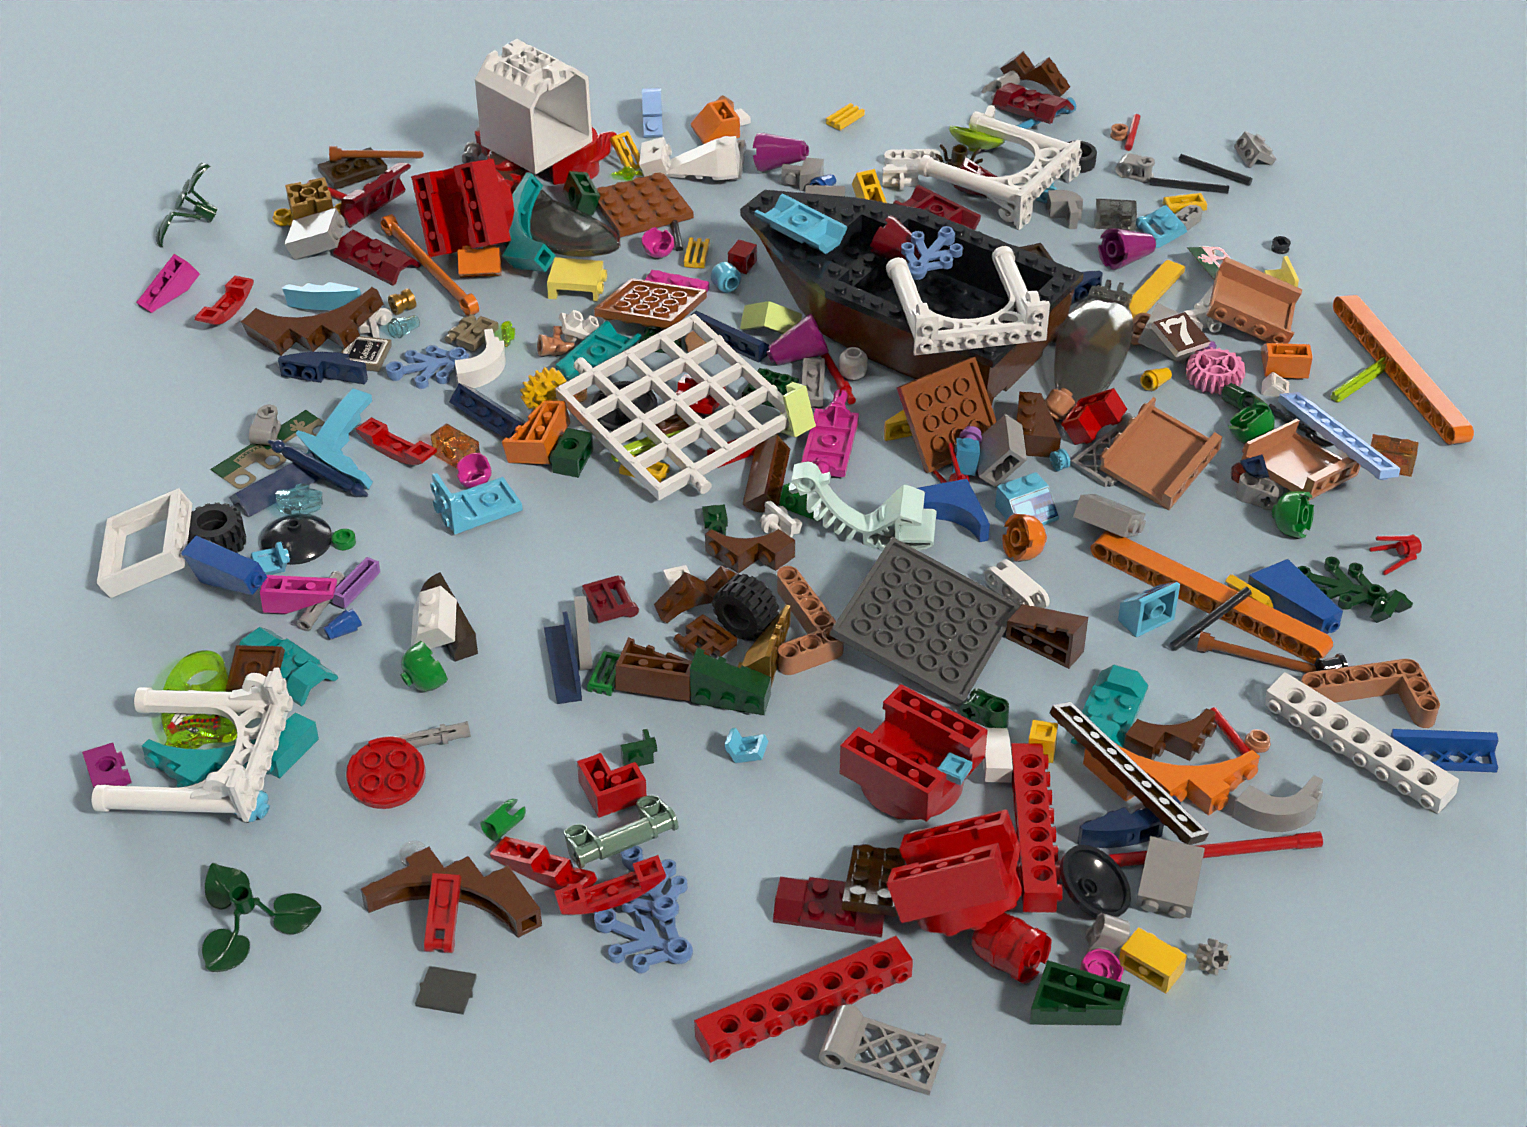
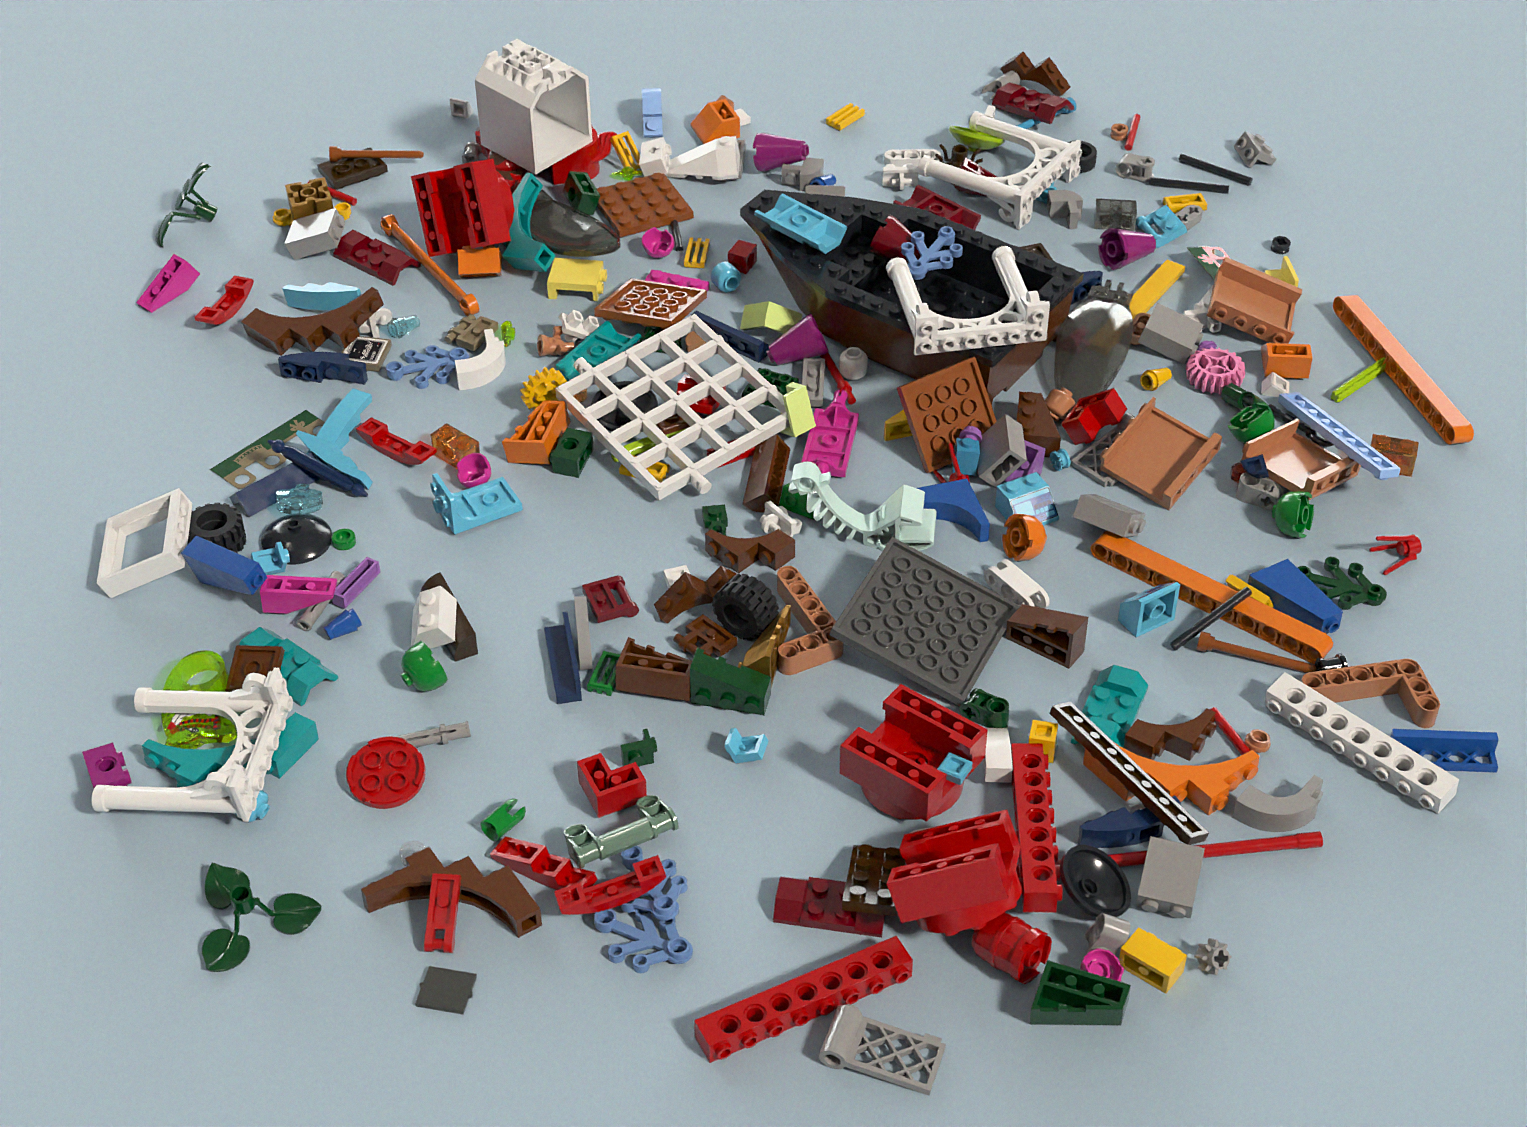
(265, 425): light grey piece -> none
(373, 195): dark red piece -> none
(402, 301): pearl gold wheel -> none
(460, 108): none -> white slope
(486, 411): dark blue panel -> none
(868, 186): yellow slope -> none
(1034, 462): none -> medium lavender slope
(1180, 334): tile -> none
(1388, 603): dark green bracket -> none

